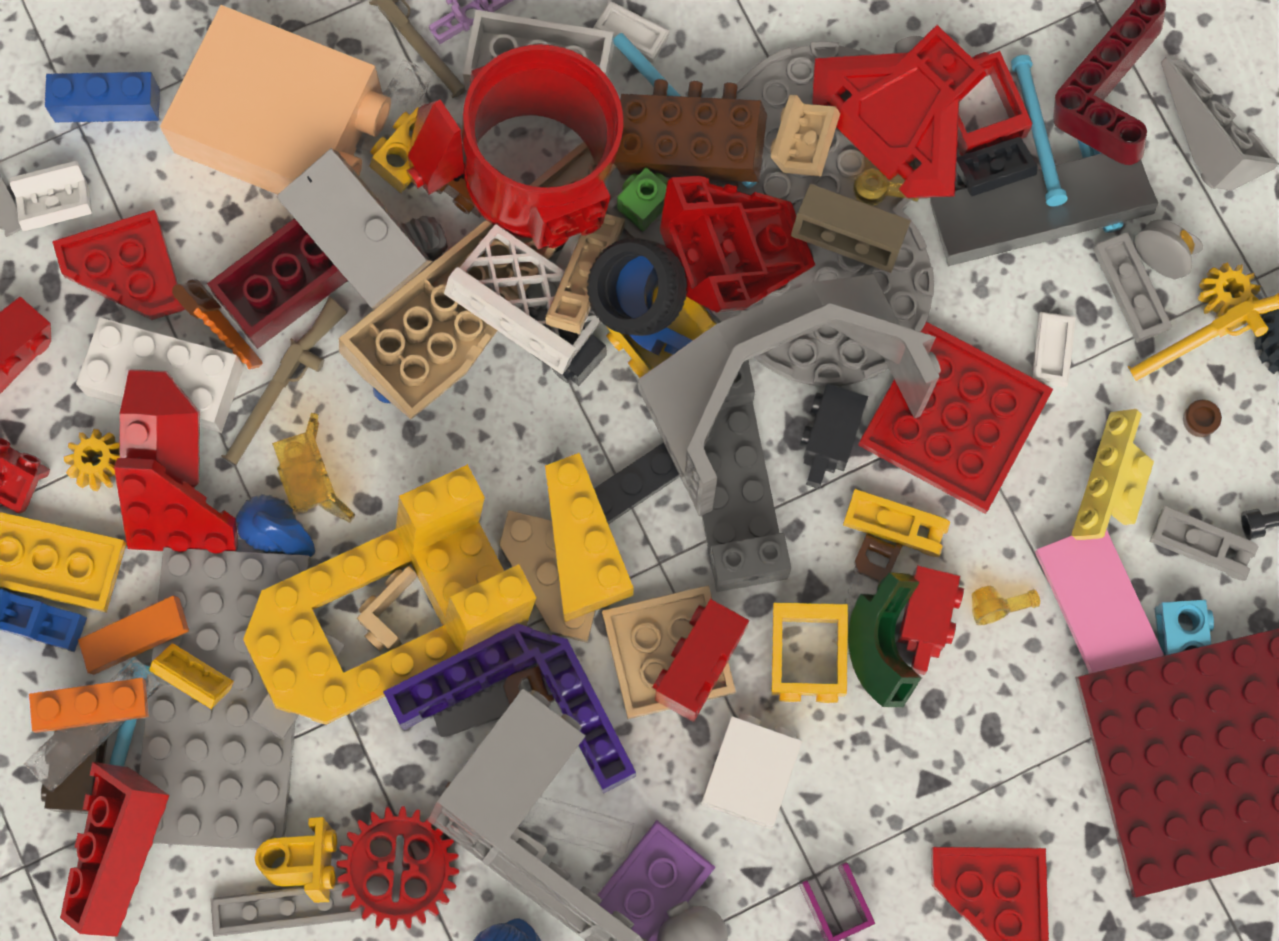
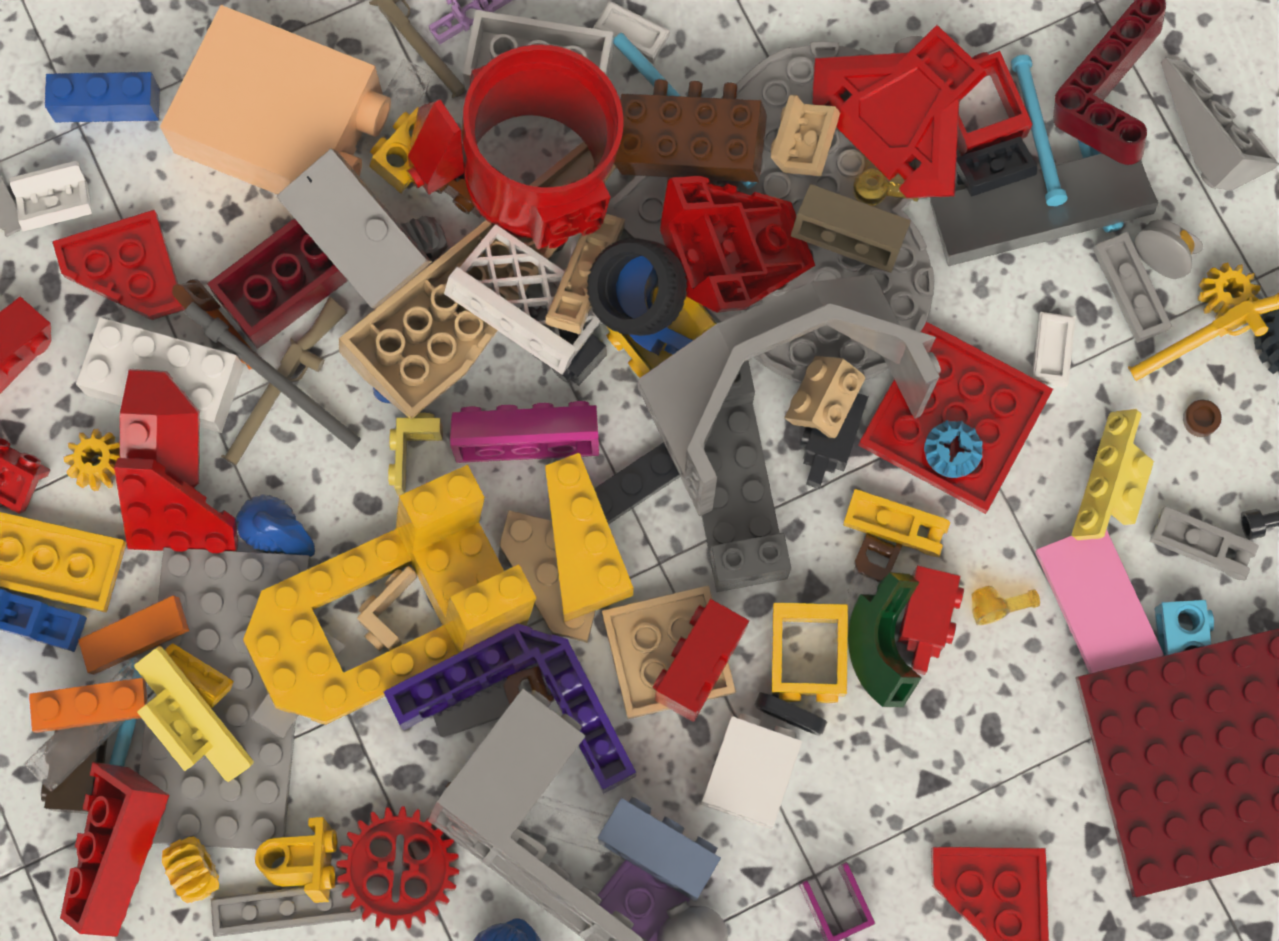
(185, 719): none -> light yellow bracket
(190, 869): none -> yellow gear
(218, 331): none -> dark grey bar
(305, 474): clear yellow piece -> none
(420, 428): none -> light yellow bracket
(524, 433): none -> dark pink slope
(642, 198): bright green brick -> none
(659, 847): none -> sand blue brick
(790, 714): none -> black tile
(825, 395): none -> tan bracket
(939, 457): none -> dark azure gear

